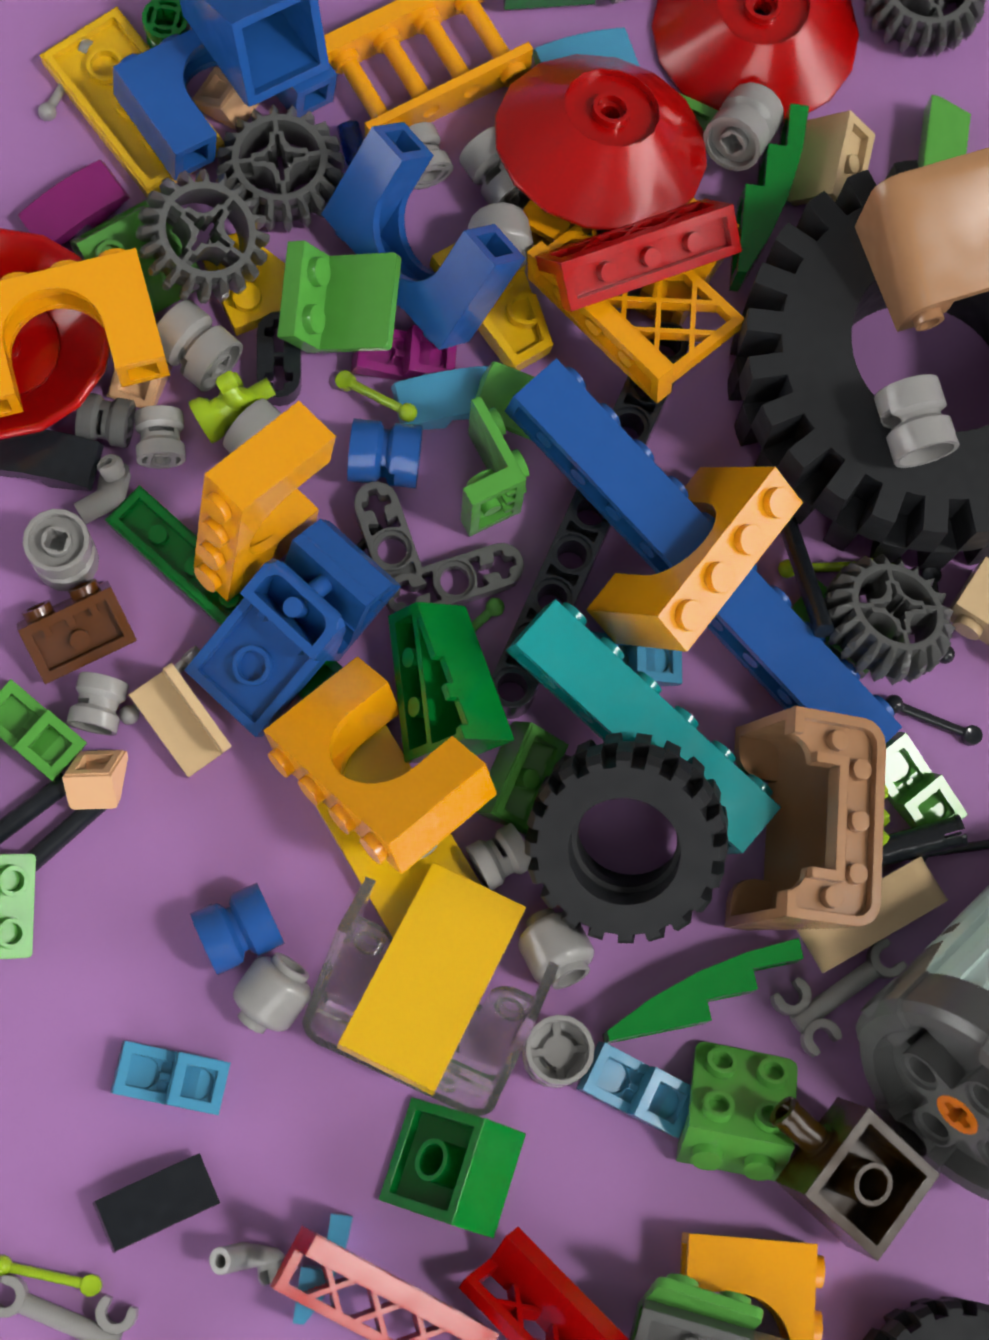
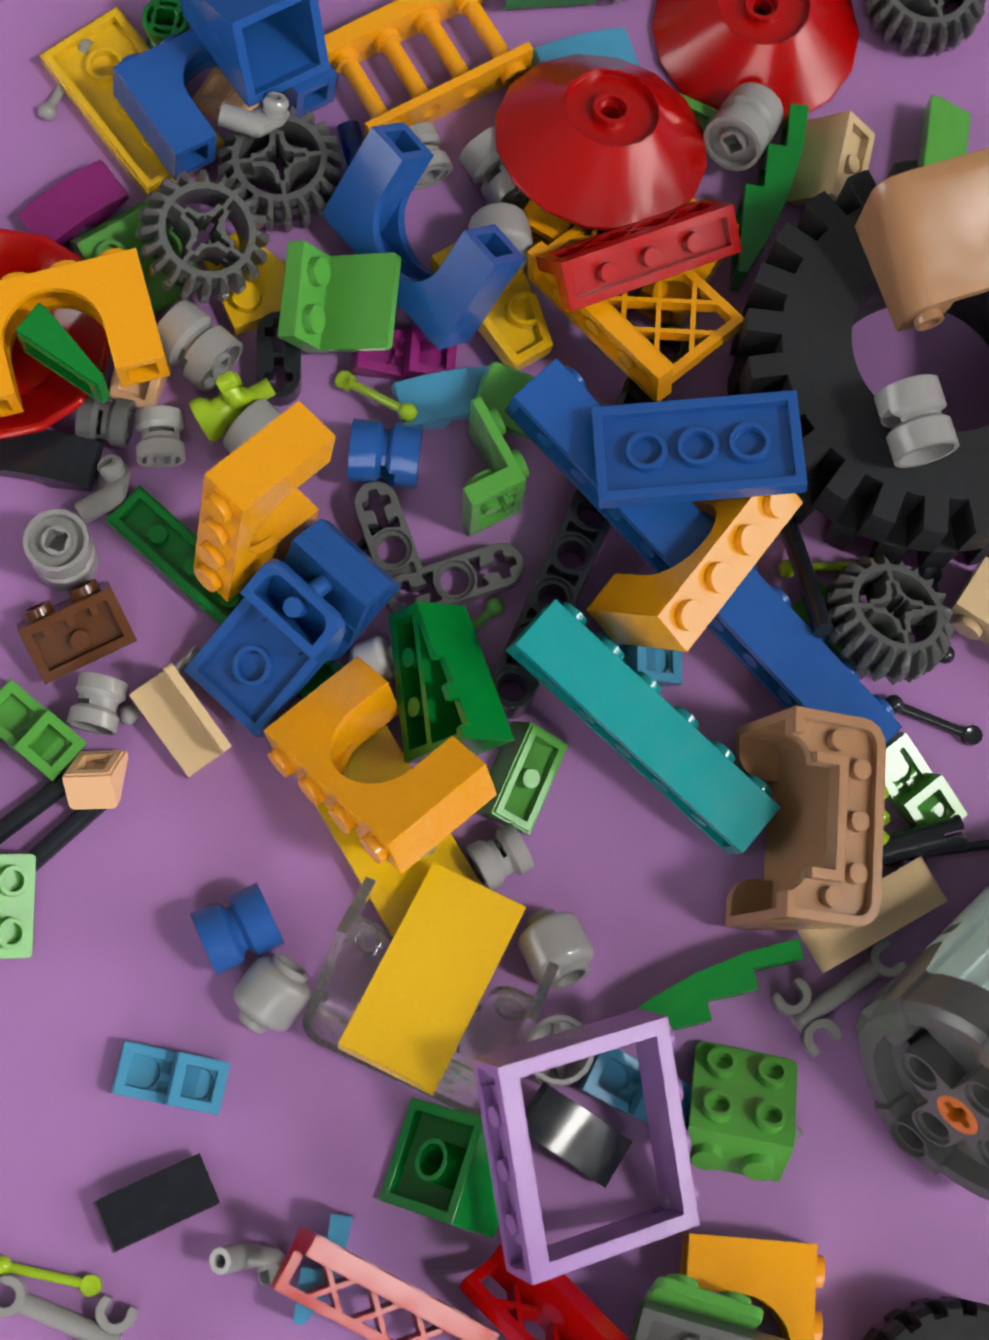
(54, 348): none -> green slope
(259, 121): none -> light grey arm
(377, 654): none -> white piece
(511, 1154): none -> medium lavender window
(575, 1135): none -> black slope
(616, 900): black tyre -> none
(698, 449): none -> blue plate
(852, 1173): dark brown brick -> none

